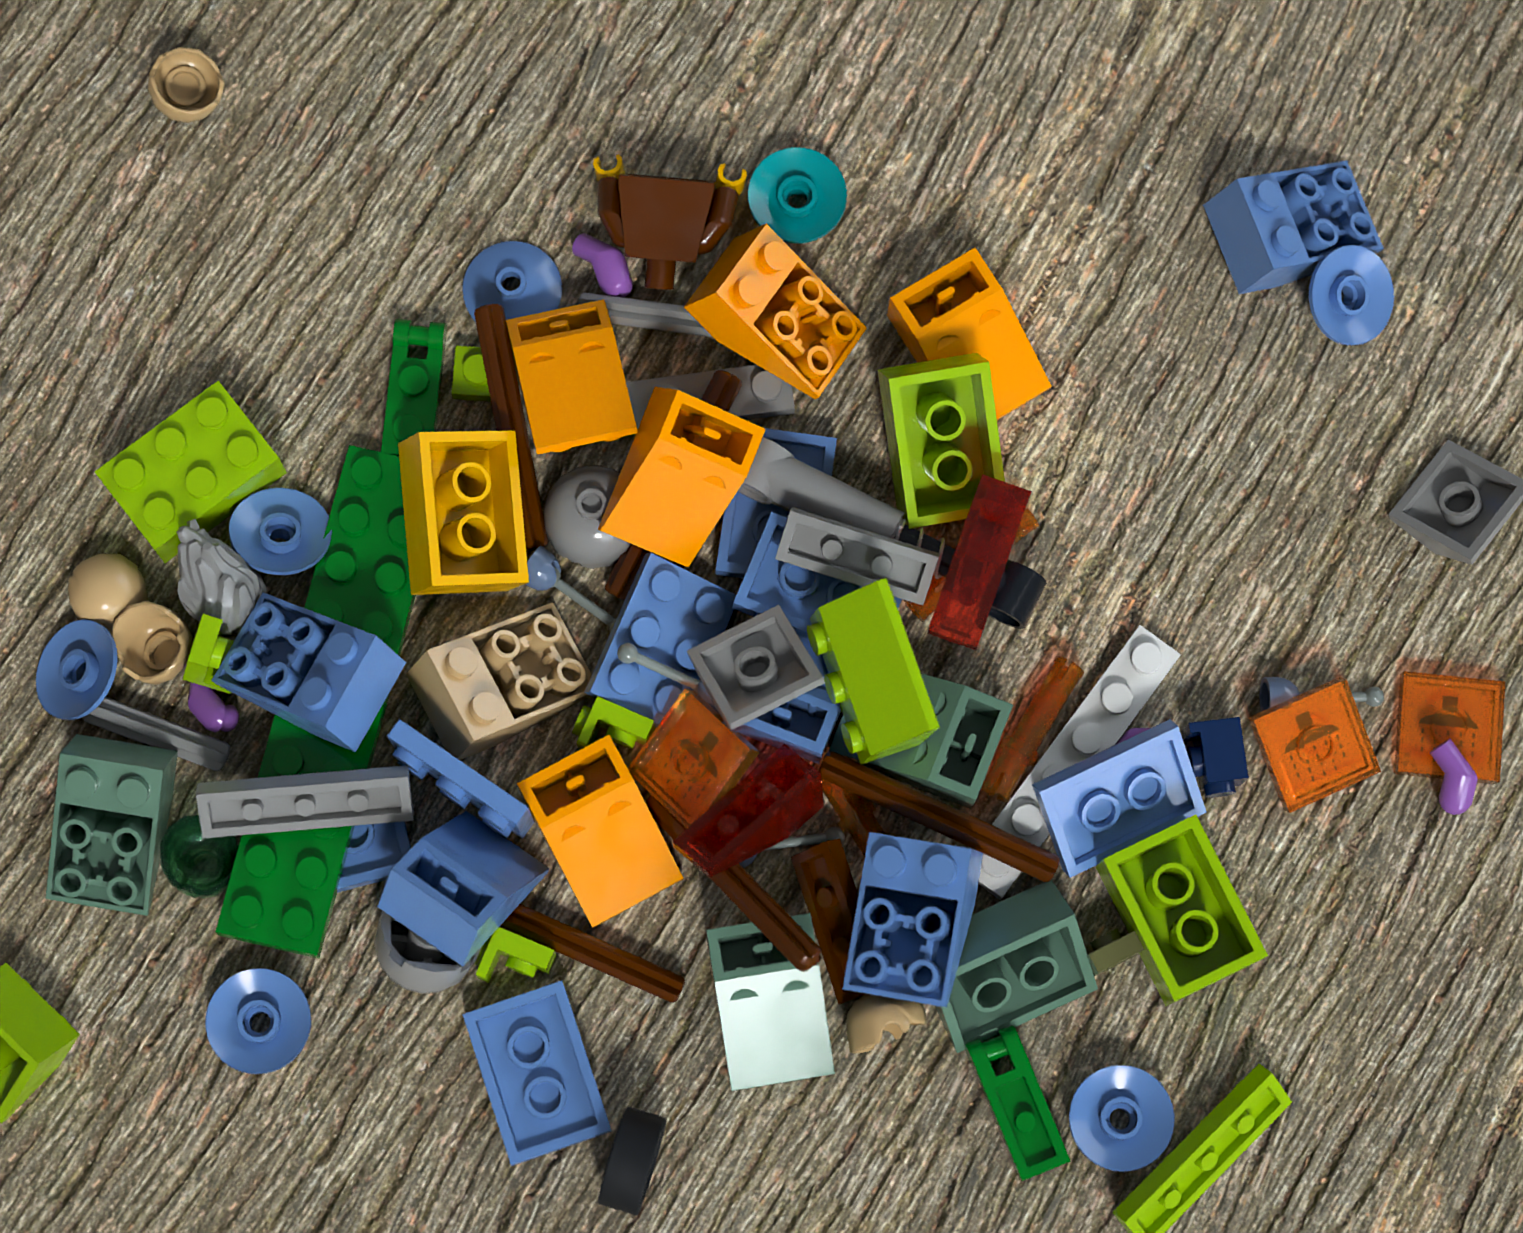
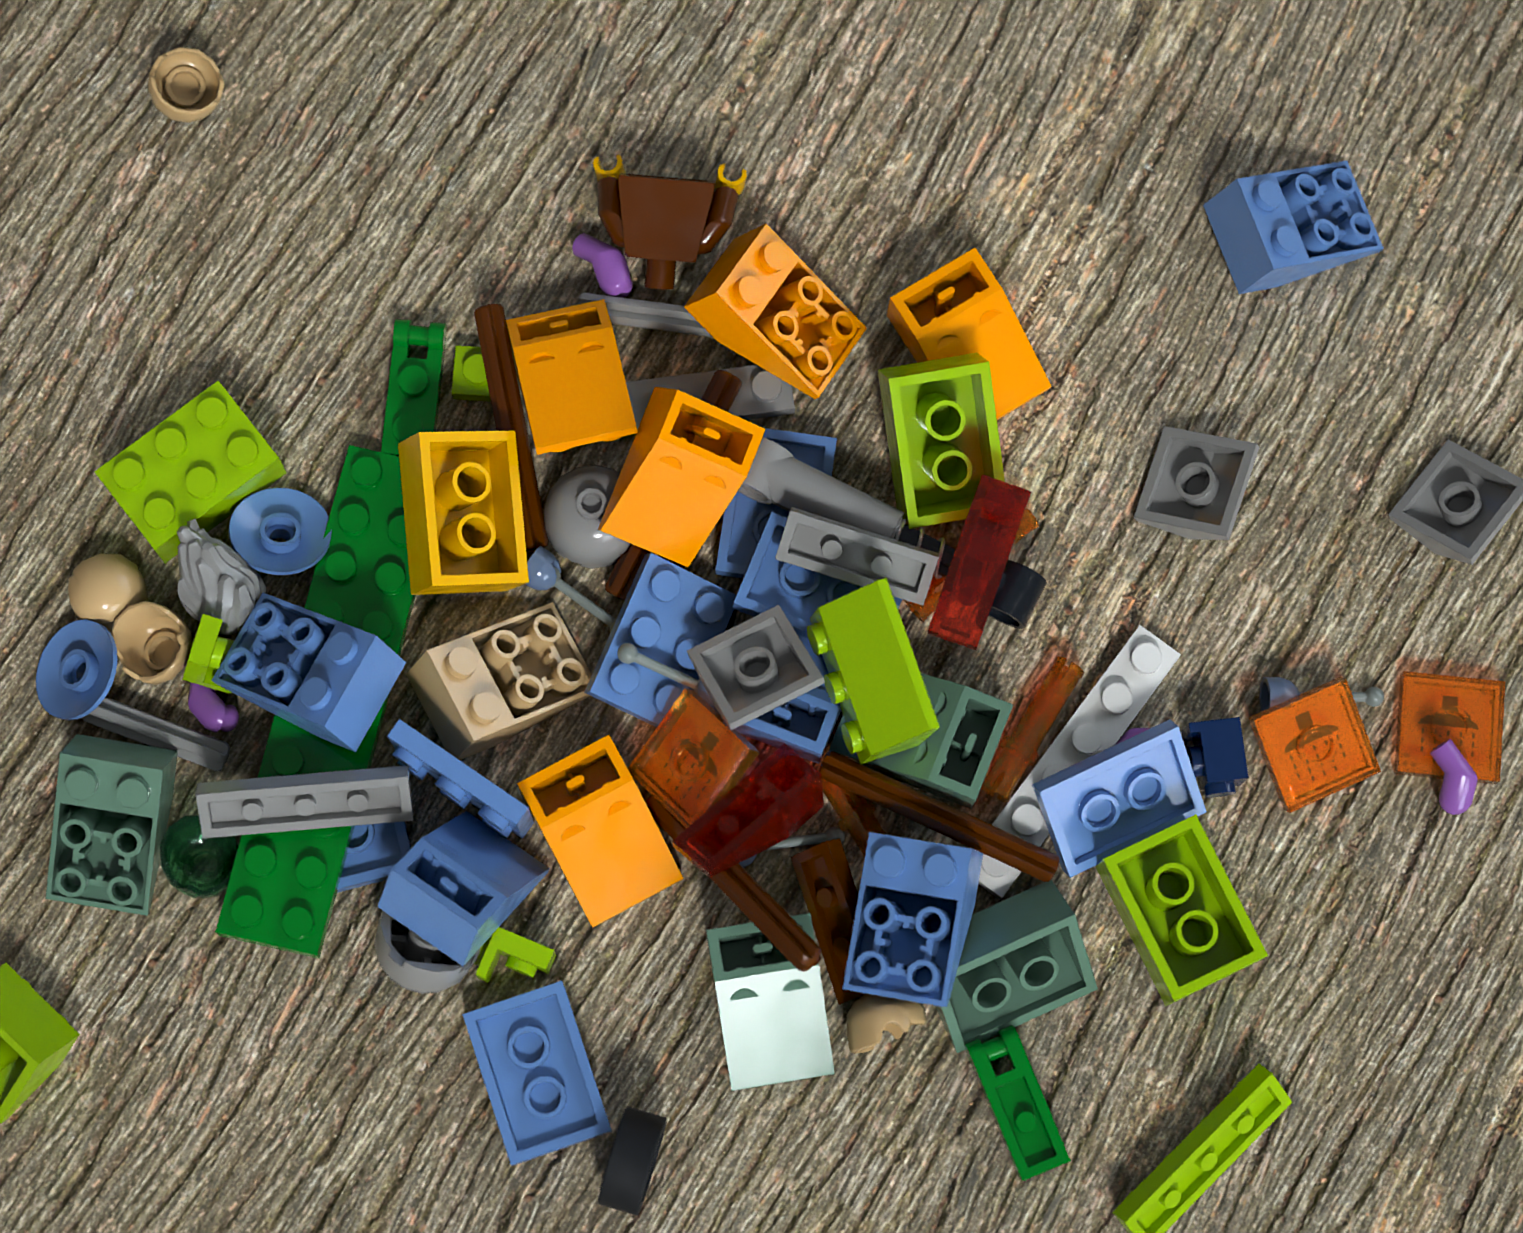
(231, 1017): medium blue dish -> none
(538, 274): medium blue dish -> none
(595, 953): reddish brown axle -> none
(621, 724): lime bracket -> none
(803, 174): teal dish -> none
(1112, 950): olive plate -> none
(1148, 1114): medium blue dish -> none
(1196, 484): none -> light grey slope
(1366, 294): medium blue dish -> none

